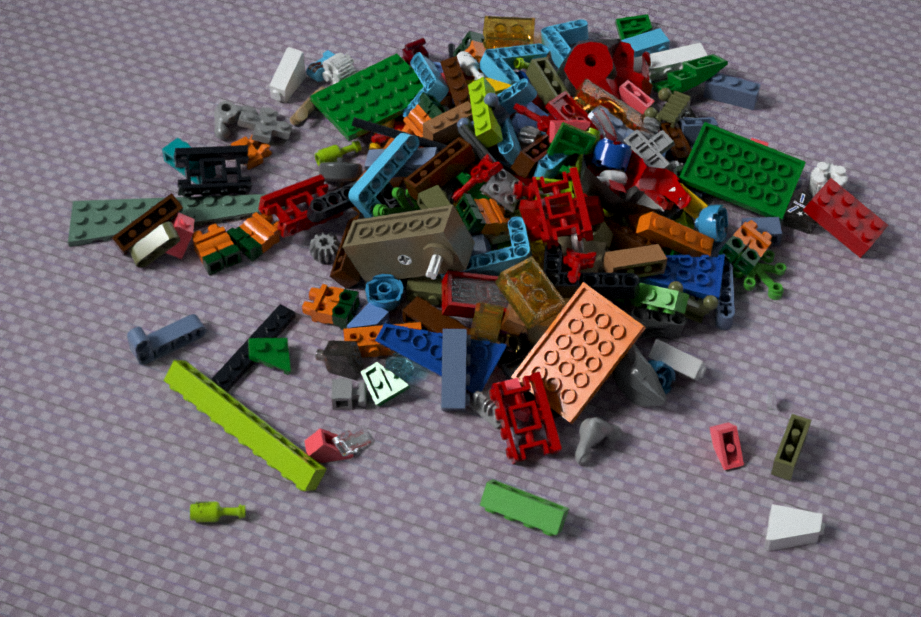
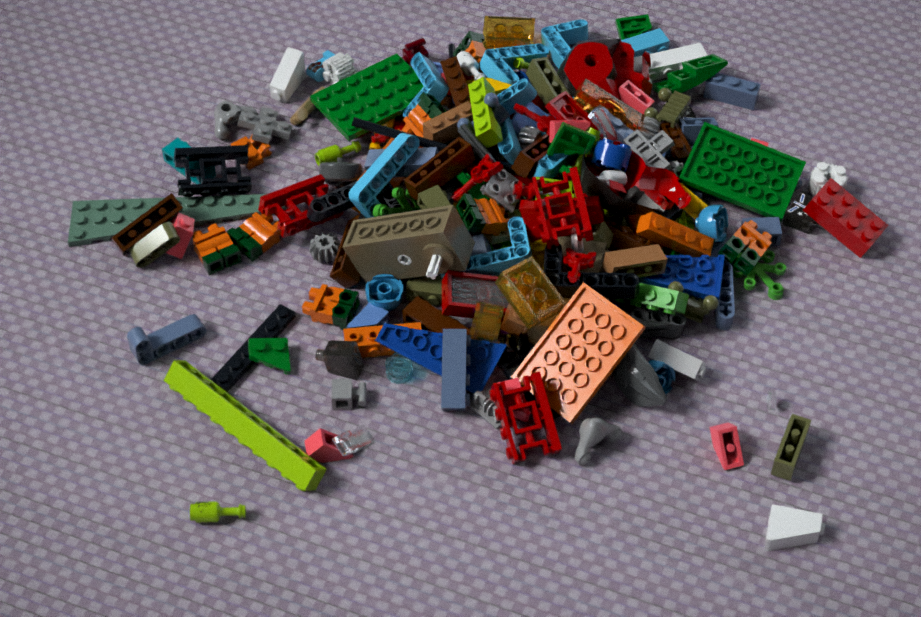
(383, 383): wing -> none
(524, 507): bright green brick -> none

